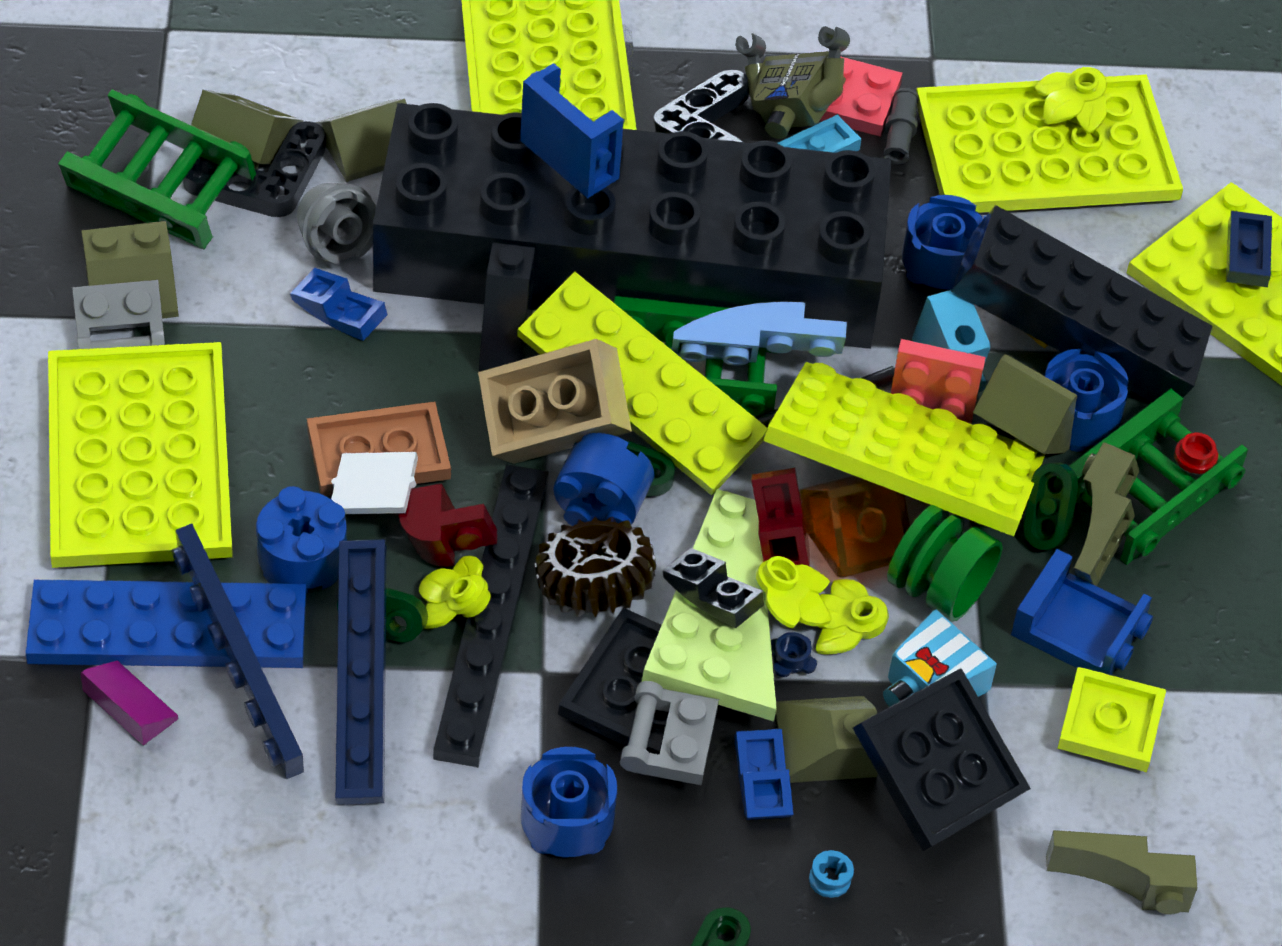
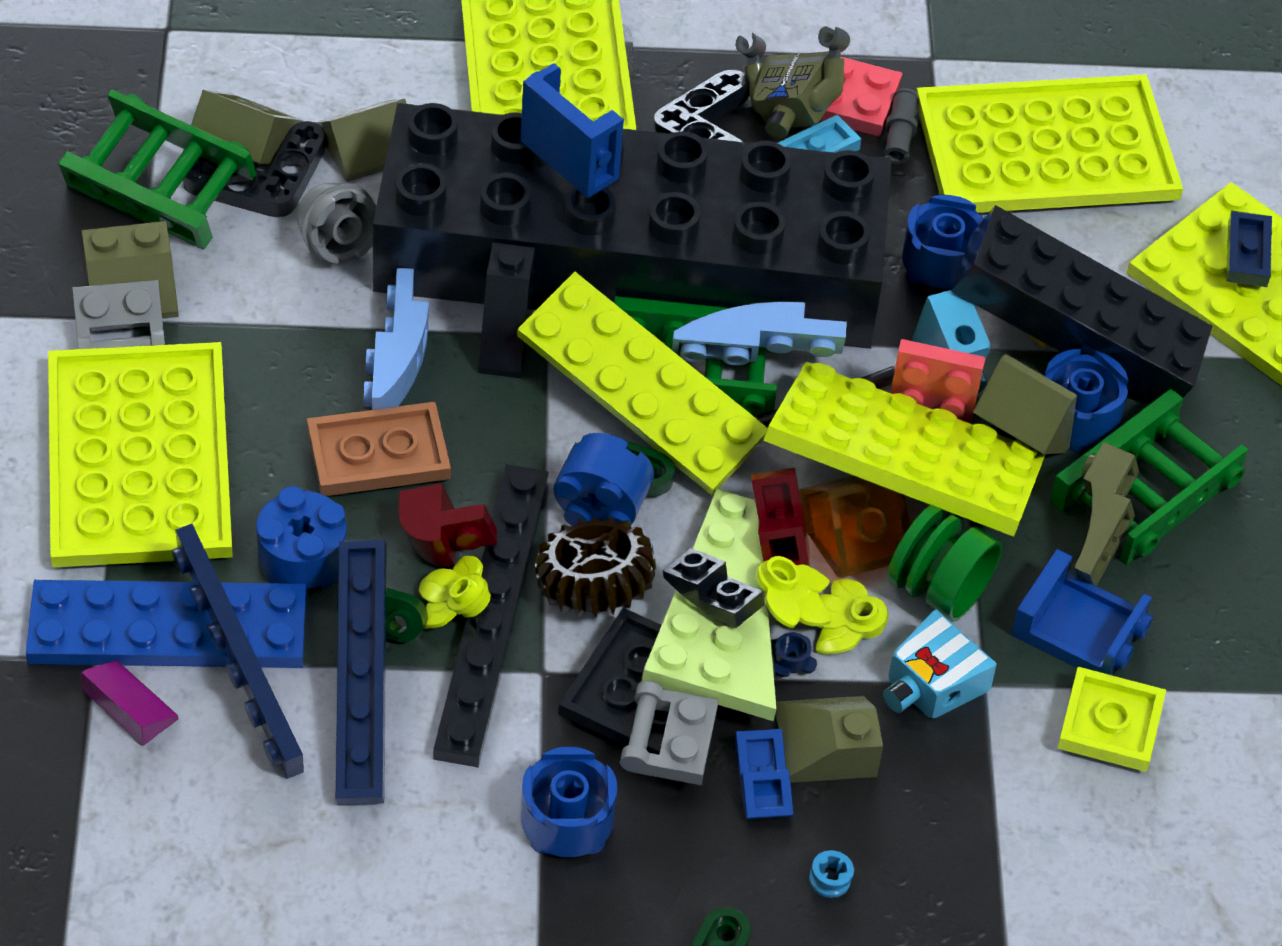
(335, 304): blue slope -> none
(375, 482): white piece -> none
(398, 349): none -> light blue slope
(554, 400): tan brick -> none
(941, 759): black plate -> none
(1048, 504): dark green plate -> none
(1070, 99): neon yellow plate -> none
(1123, 861): olive slope -> none
(1196, 453): red plate -> none

